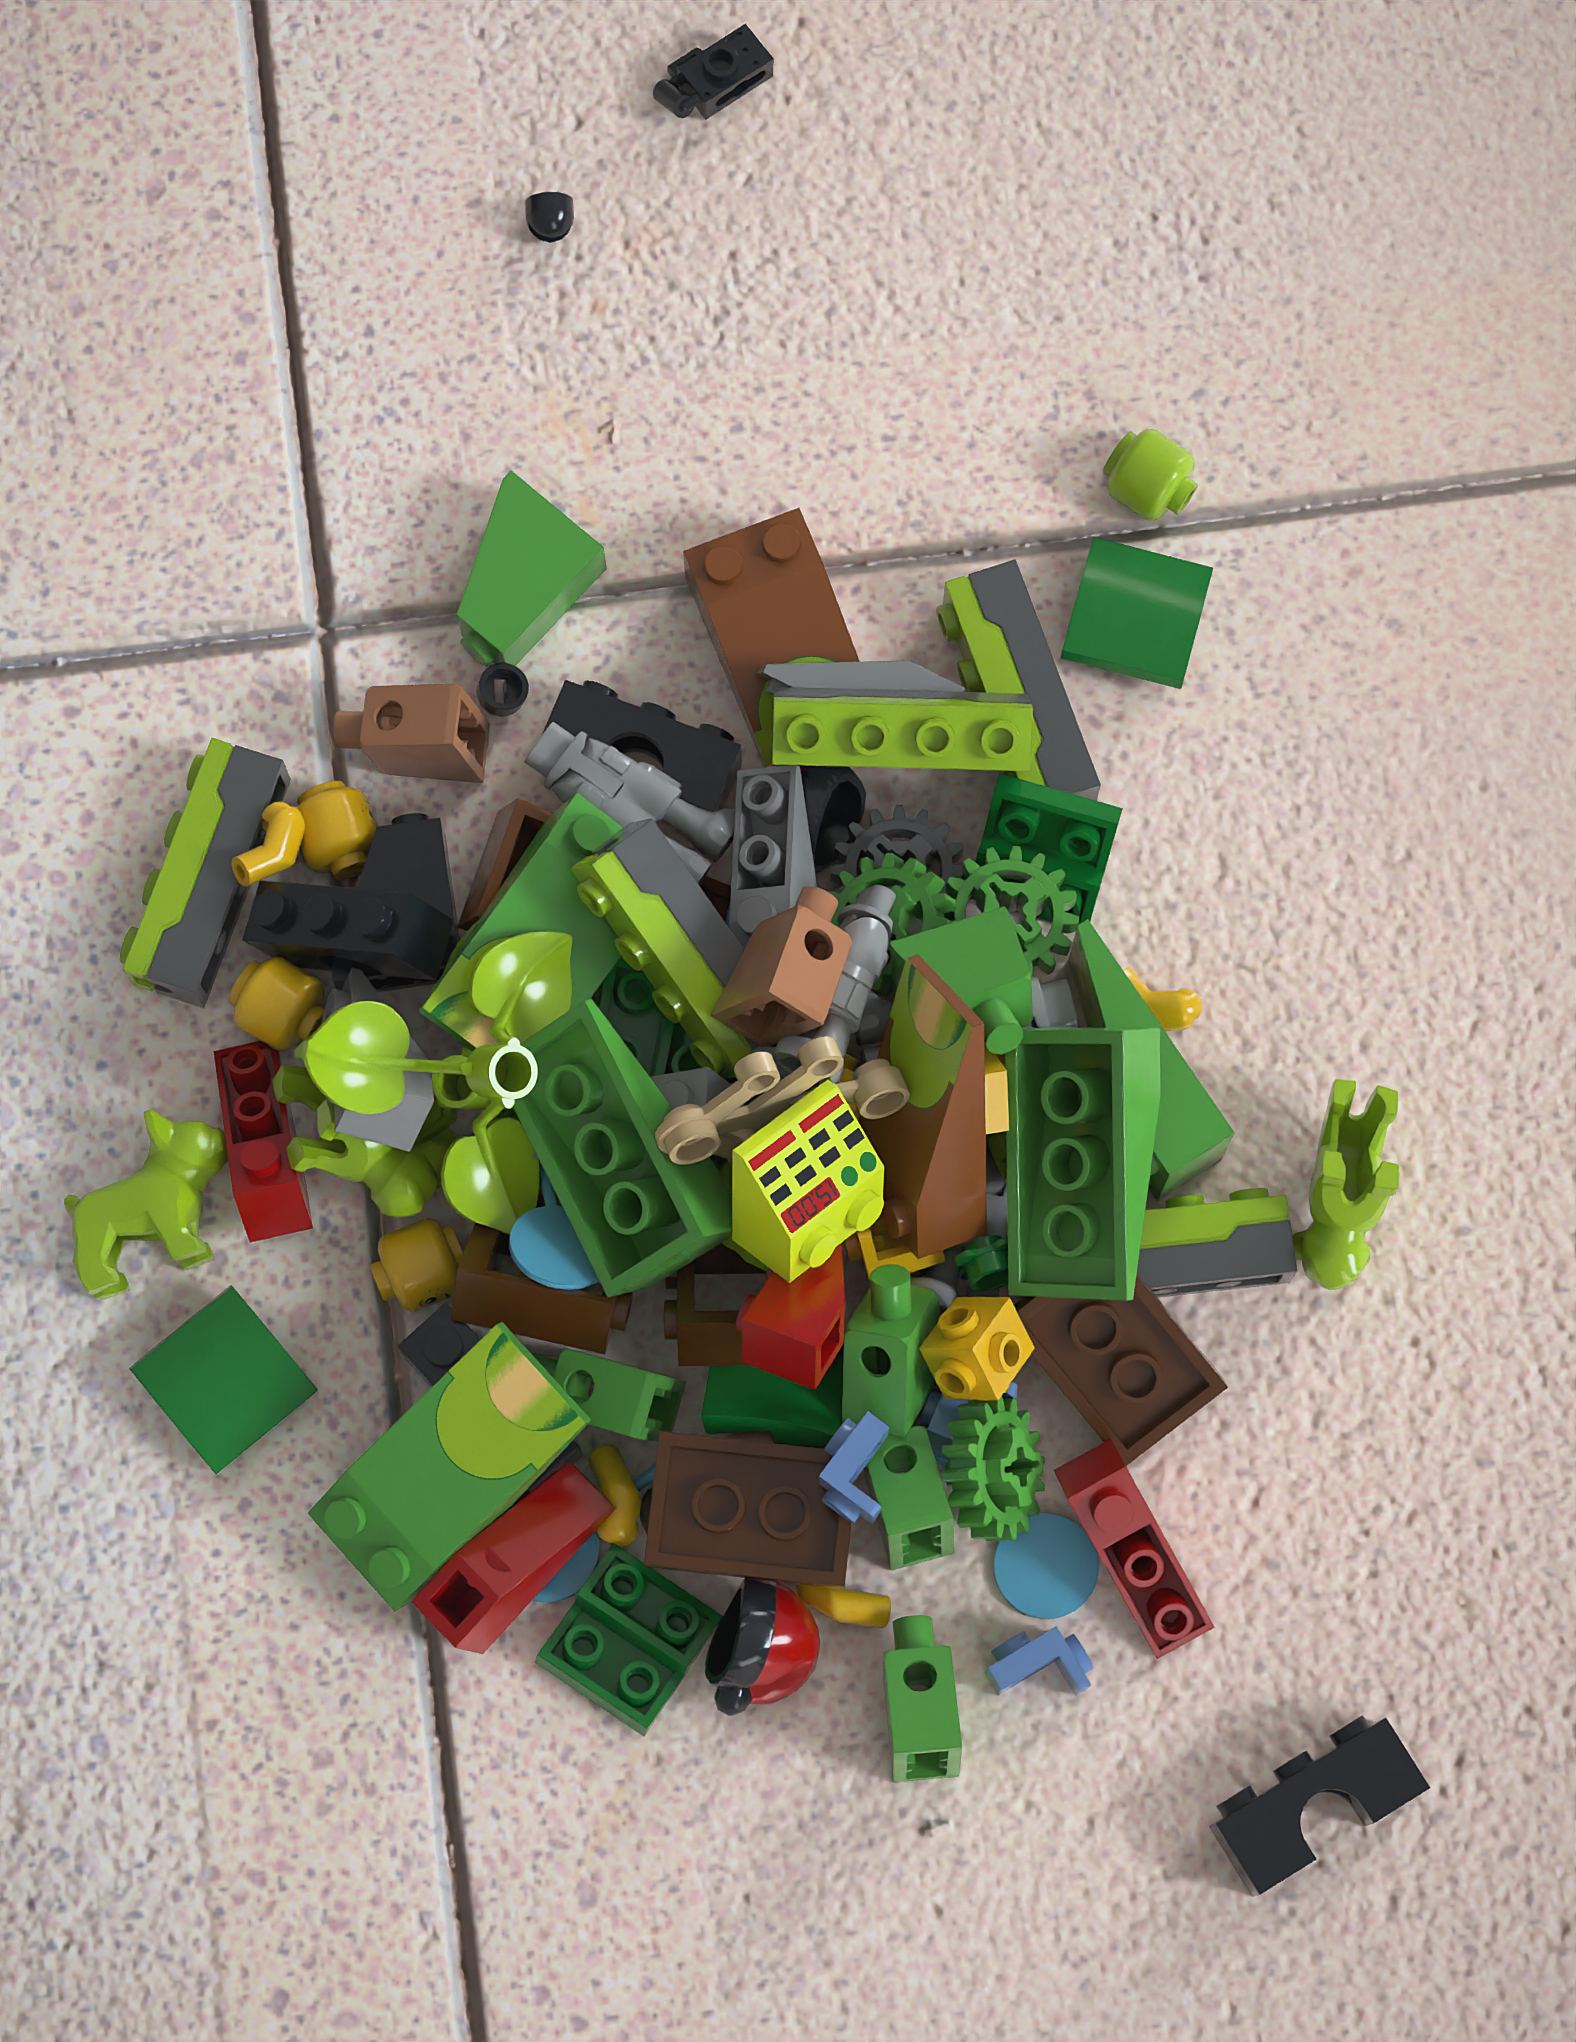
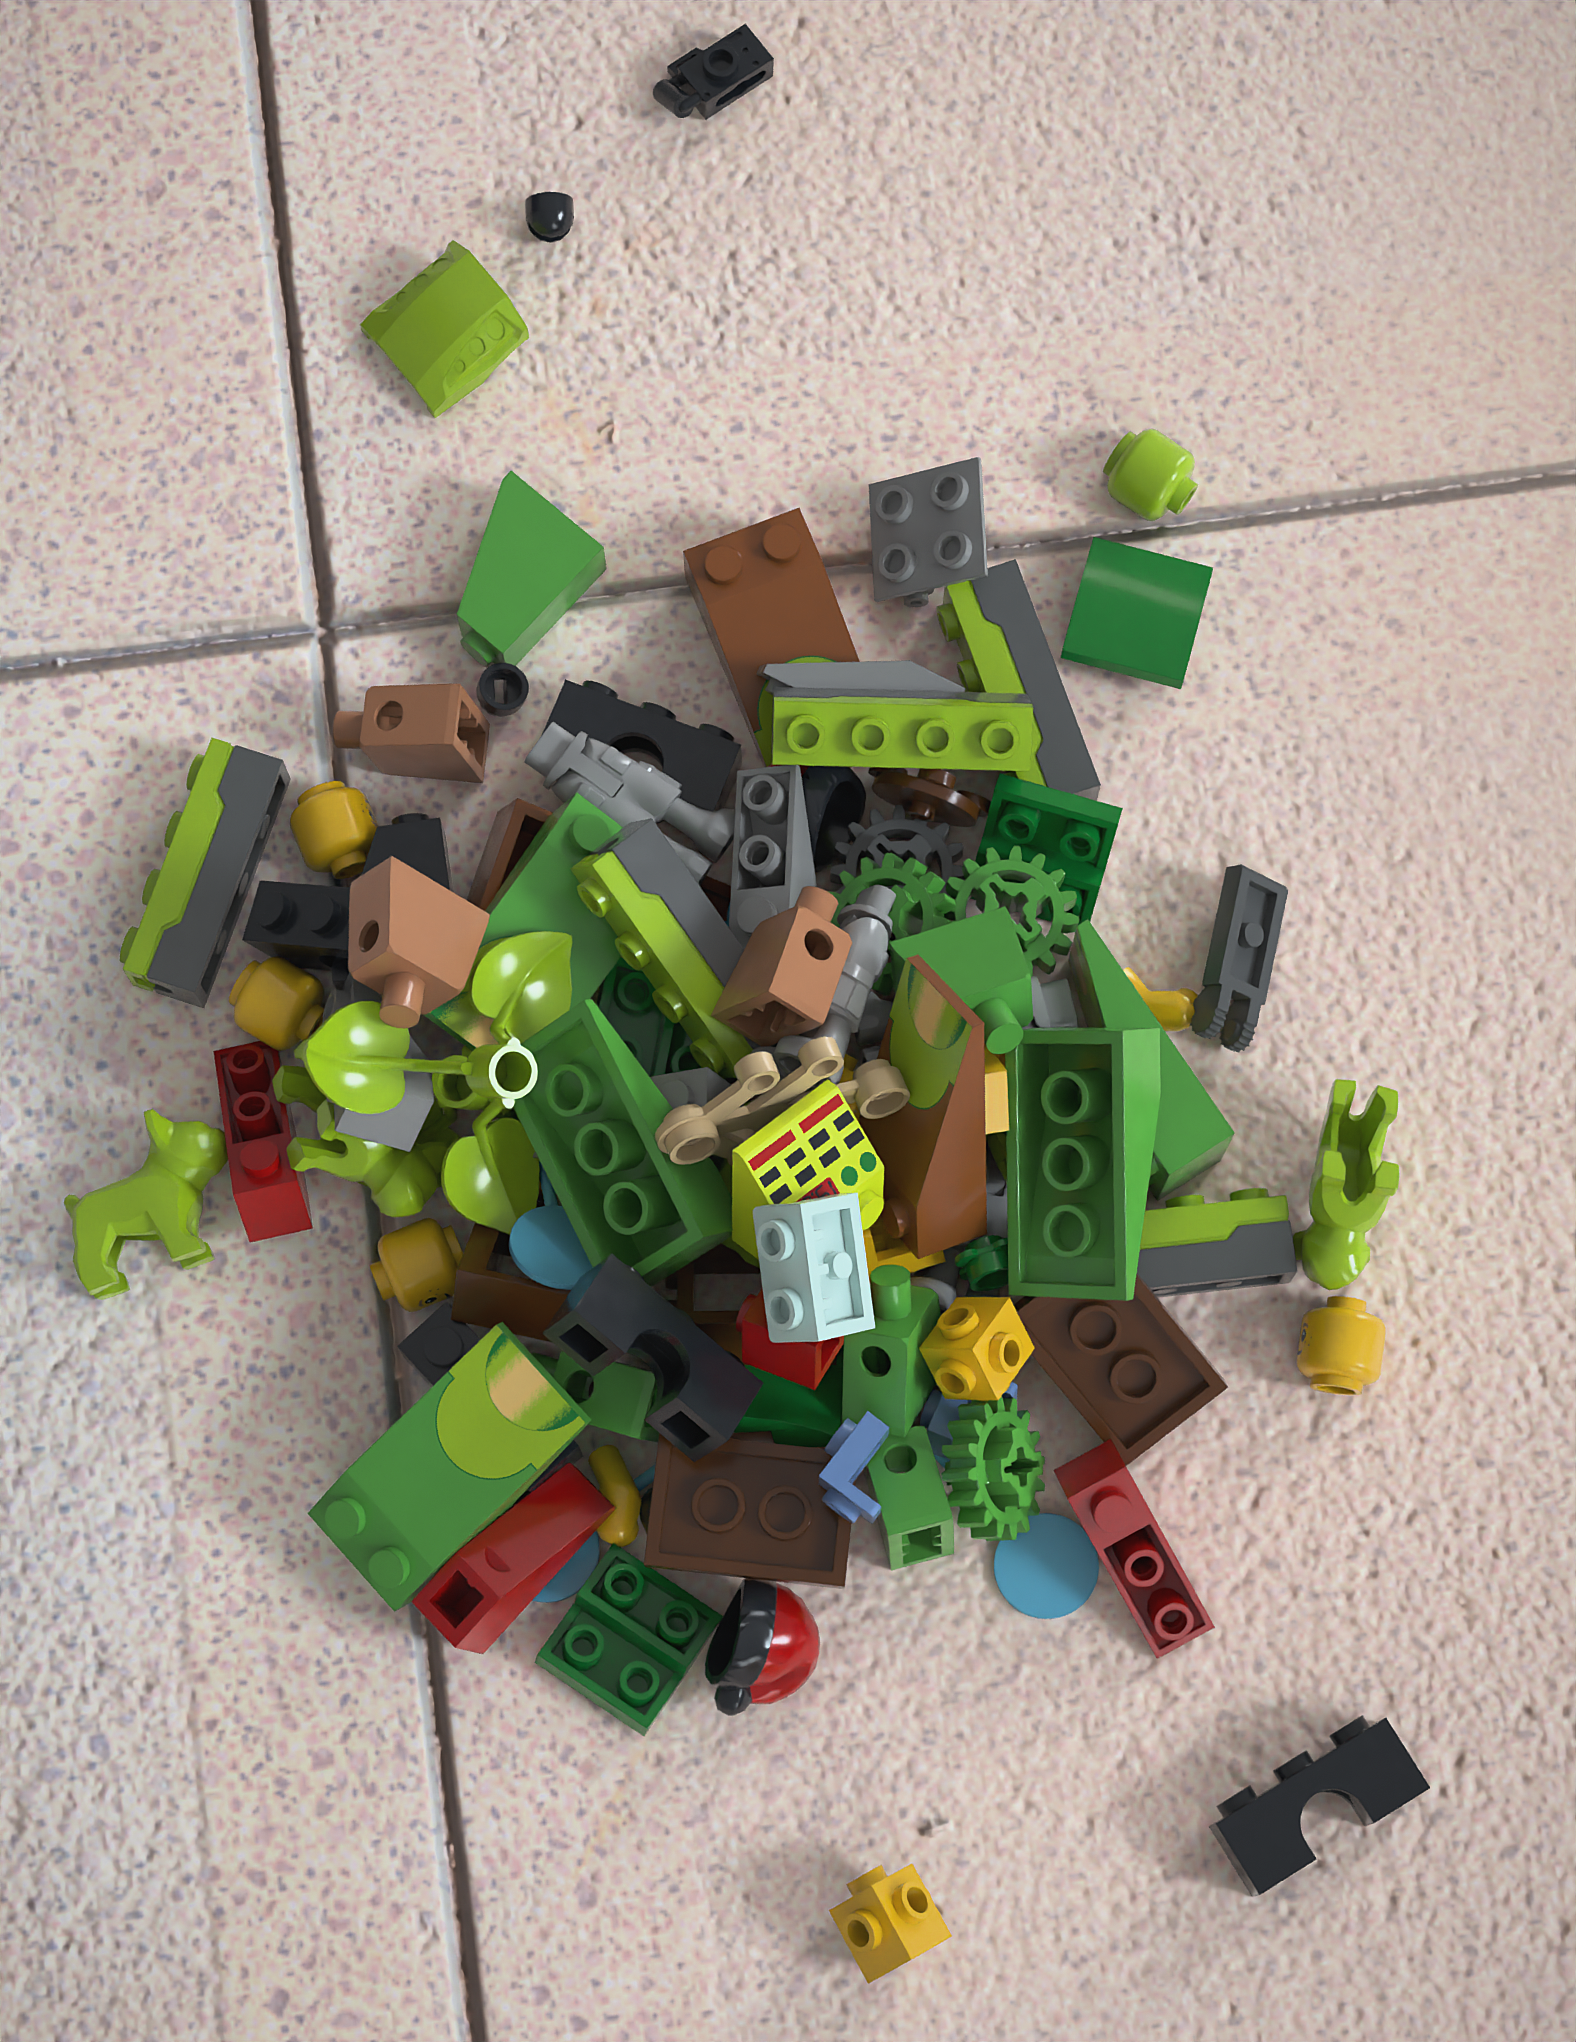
(223, 1379): green slope -> none
(280, 847): yellow arm -> none
(410, 940): none -> nougat torso
(447, 328): none -> lime slope
(698, 1382): none -> black arch
(813, 1268): none -> light aqua bracket
(848, 1605): yellow arm -> none
(888, 1920): none -> yellow brick
(924, 1723): bright green torso -> none
(927, 531): none -> light grey hinge
(929, 796): none -> reddish brown piece
(1022, 1658): medium blue bracket -> none
(1240, 957): none -> dark grey hinge
(1341, 1346): none -> yellow head

